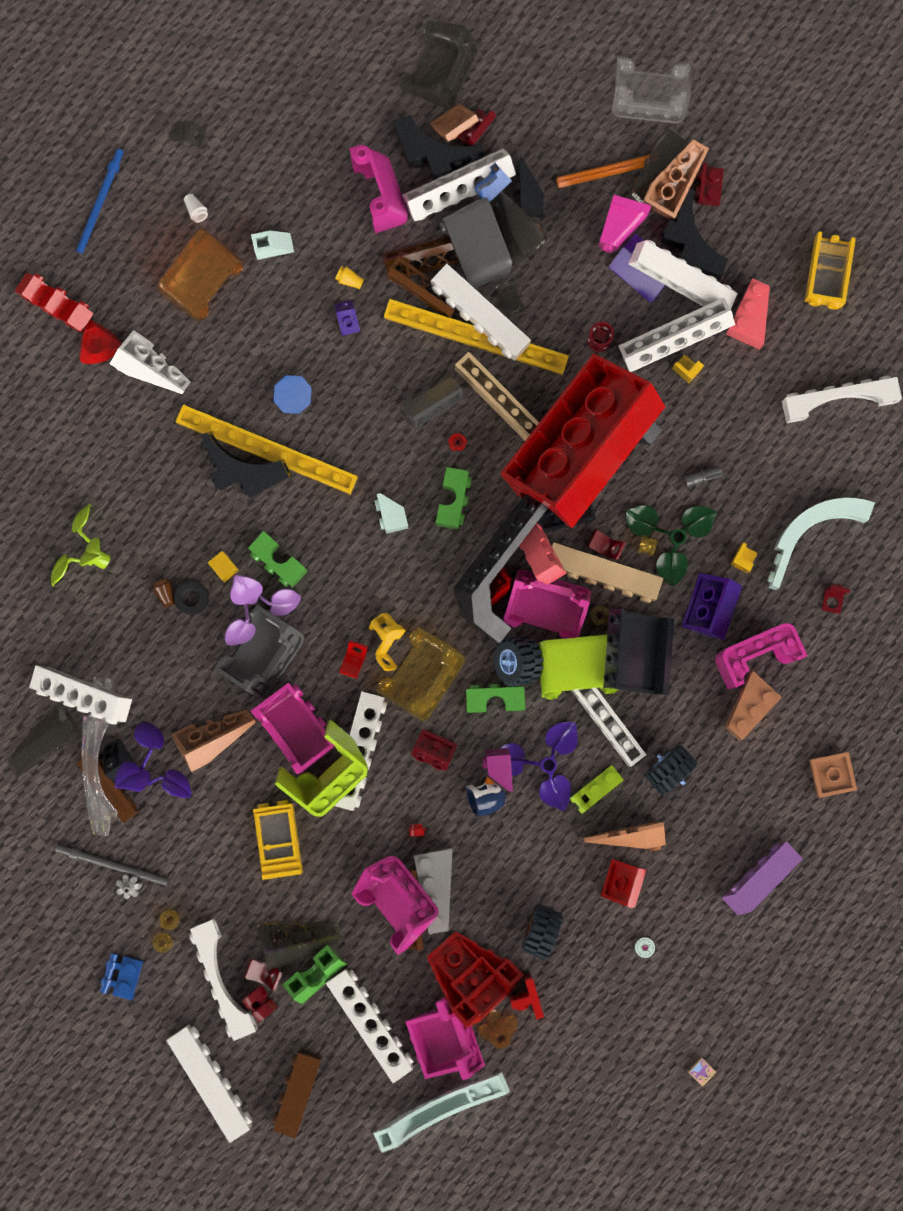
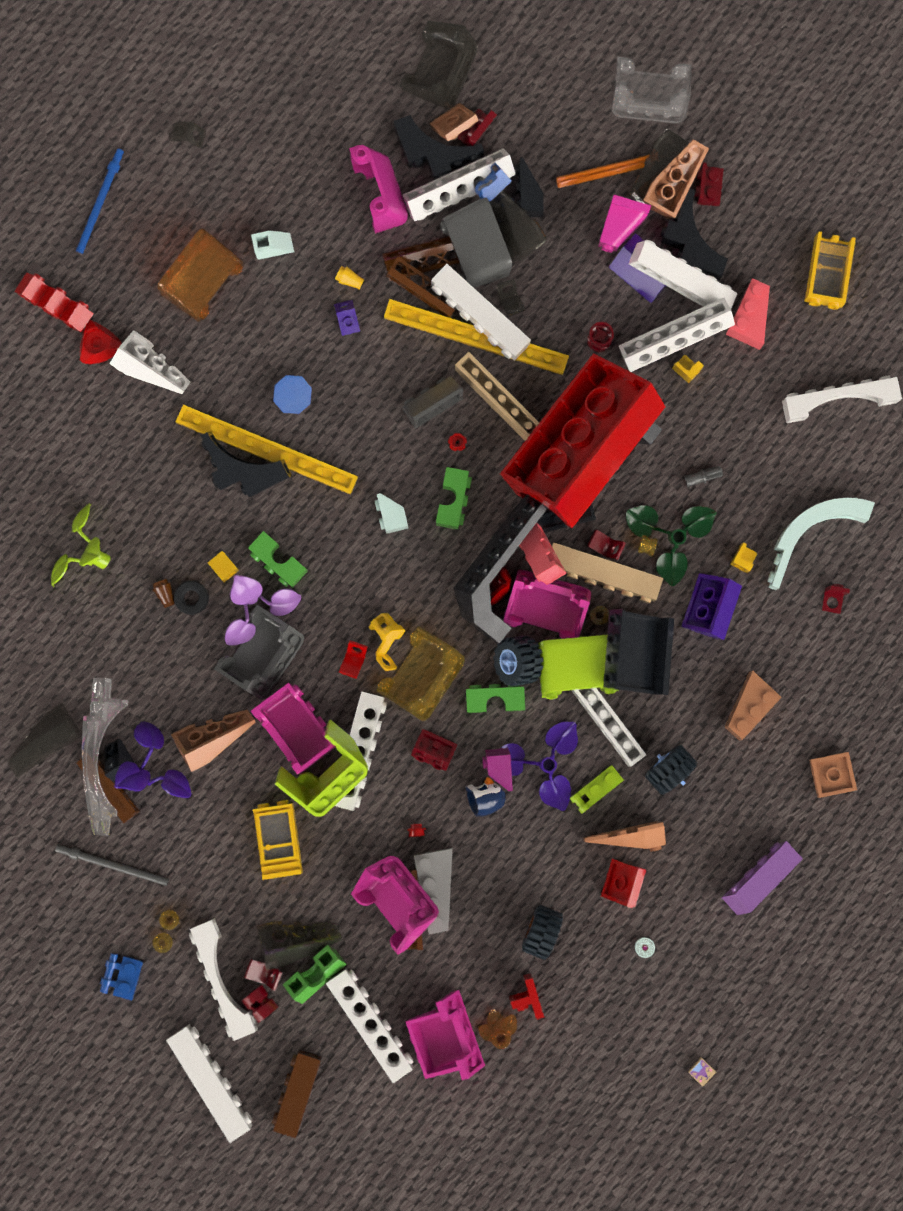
(81, 694): white brick -> none
(128, 886): light grey plant -> none
(195, 208): white cone -> none
(436, 1109): light aqua arch -> none
(472, 977): red wedge -> none
(781, 640): dark pink windscreen -> none

